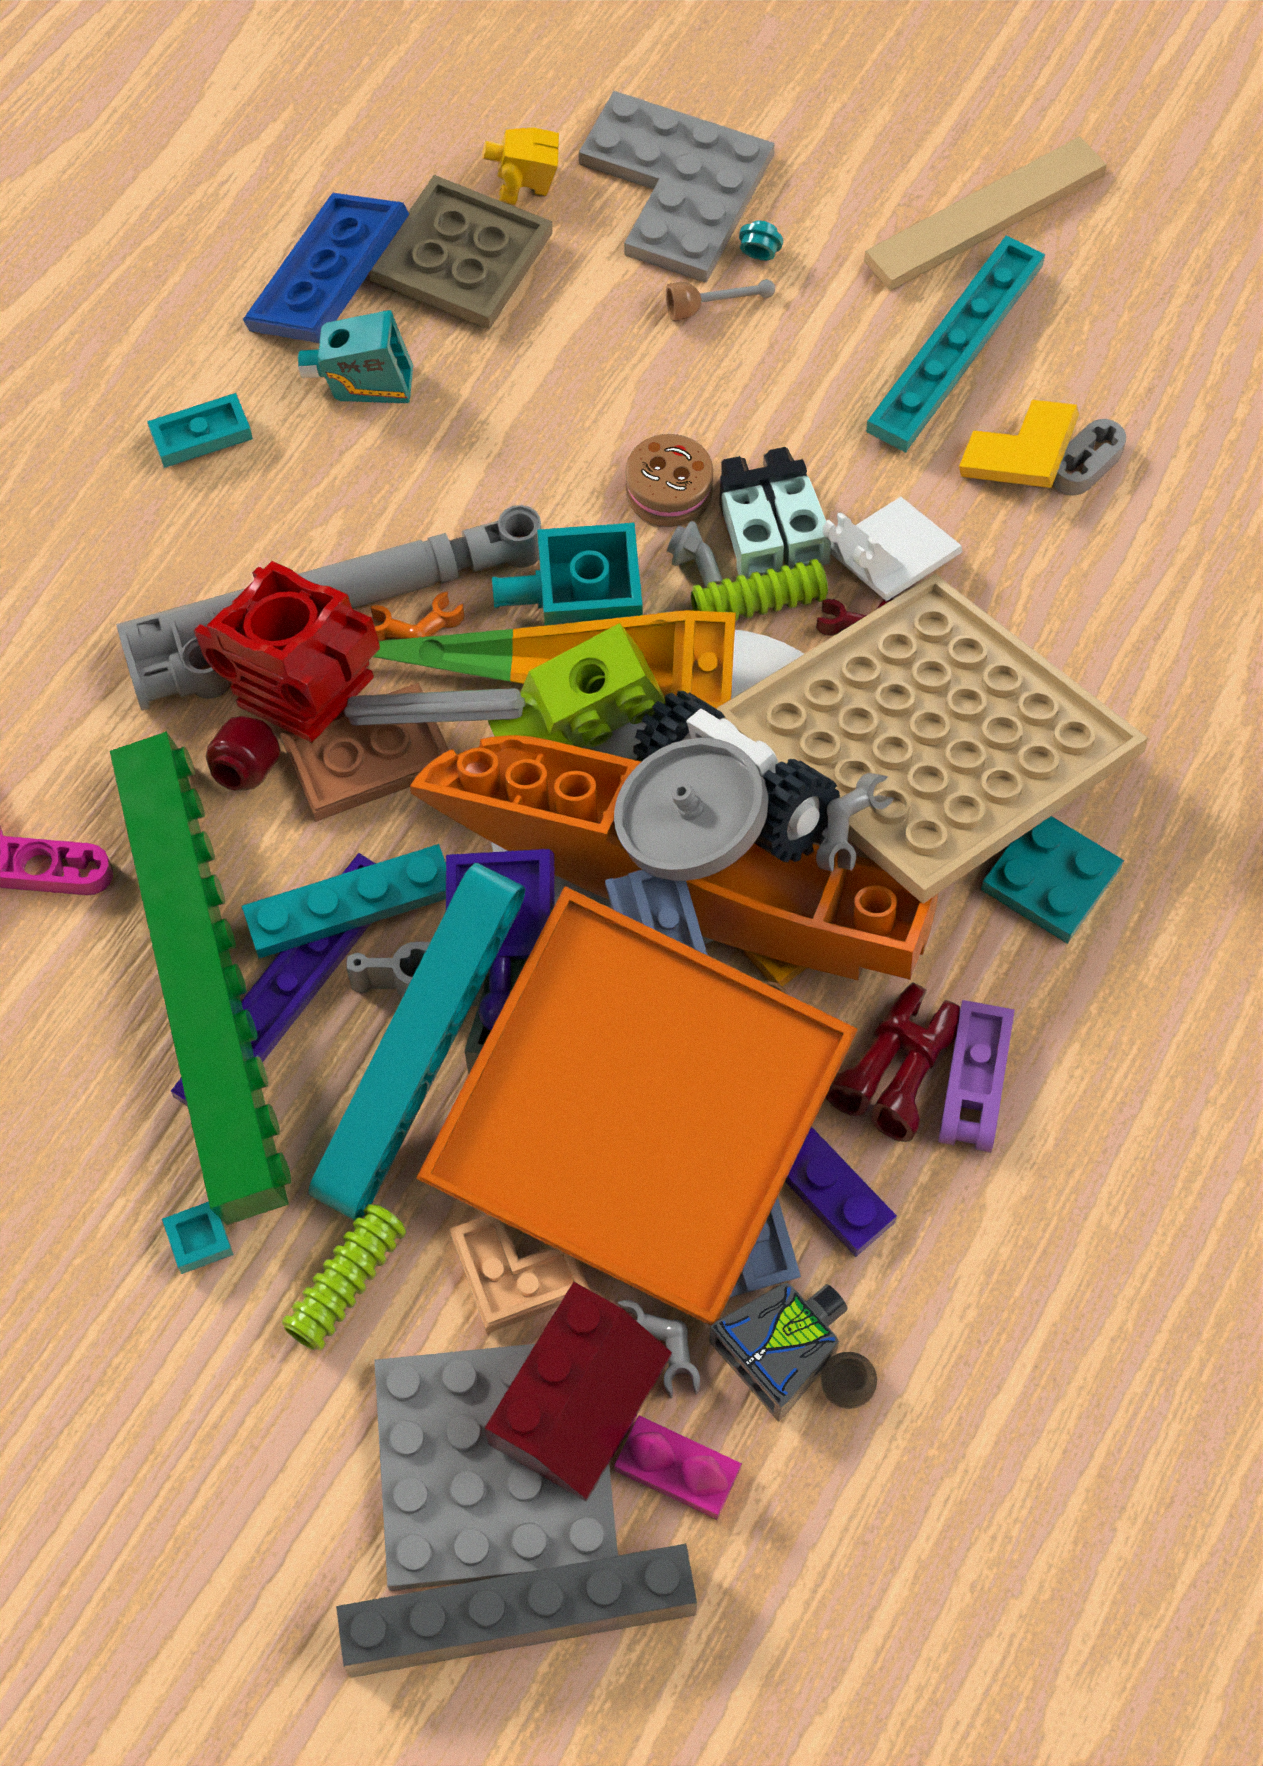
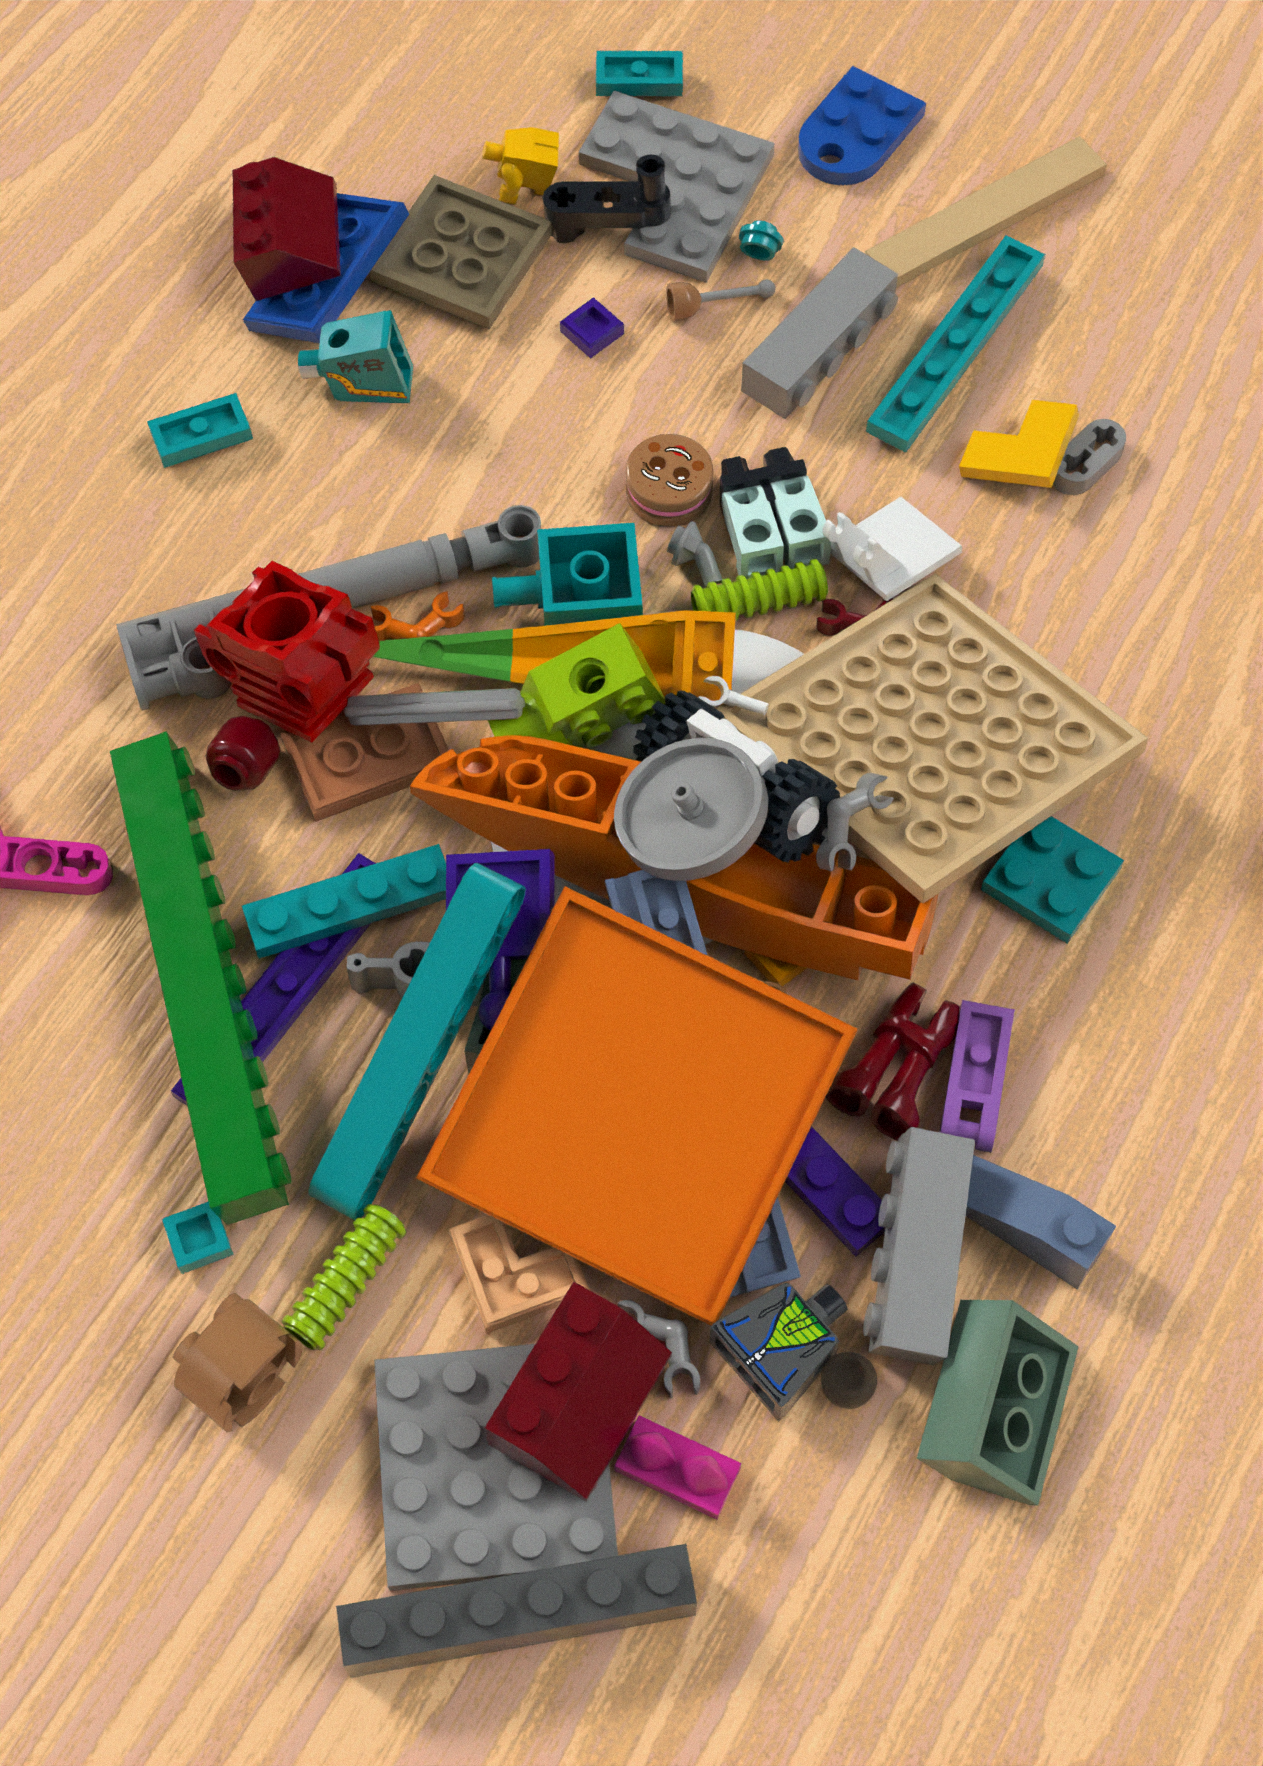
(235, 1362): none -> medium nougat brick
(284, 226): none -> dark red slope
(592, 327): none -> dark purple tile
(636, 204): none -> black beam
(639, 73): none -> teal plate
(733, 698): none -> white hand
(819, 333): none -> light grey brick
(860, 125): none -> blue plate
(920, 1246): none -> light grey brick
(998, 1400): none -> sand green slope
(1037, 1220): none -> sand blue slope

